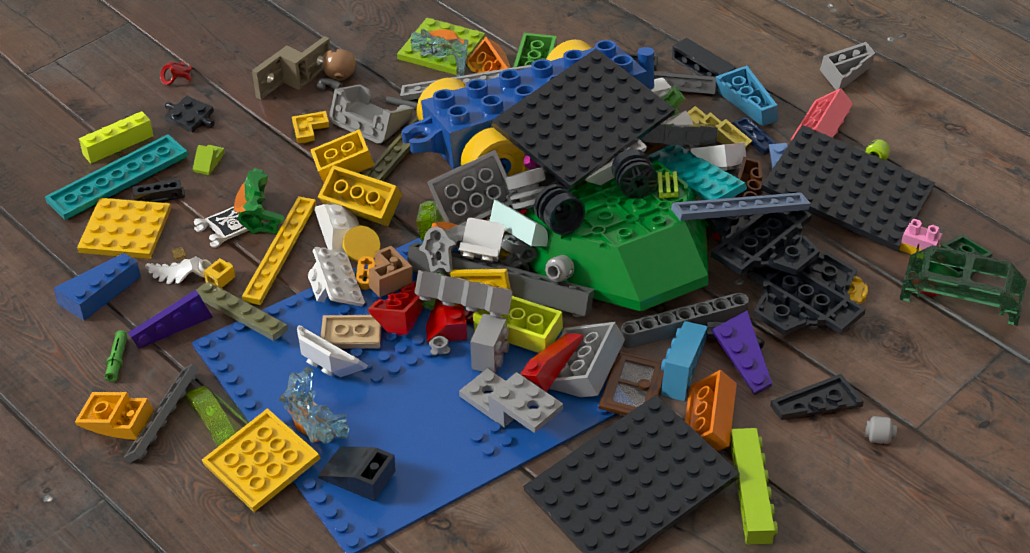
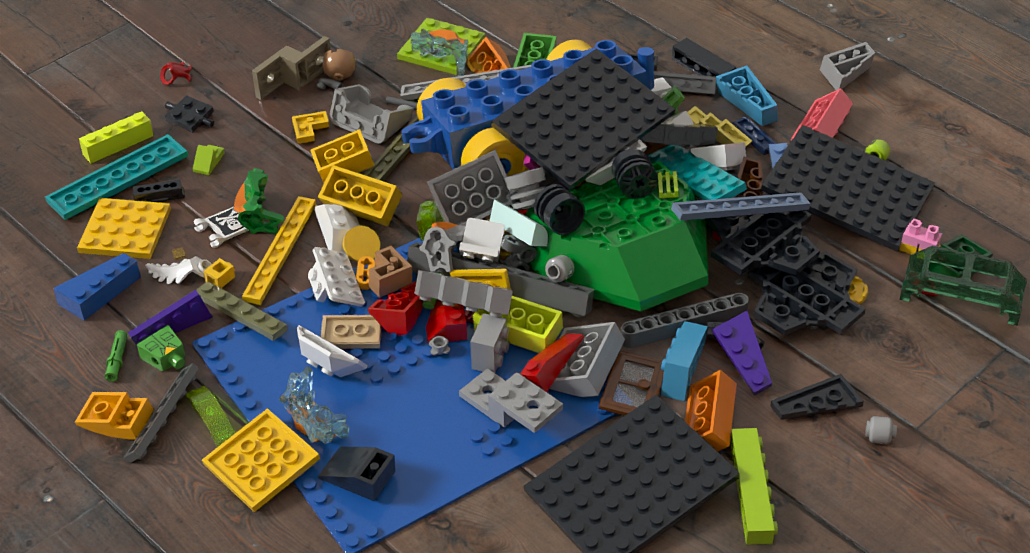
(162, 350): none -> bright green torso

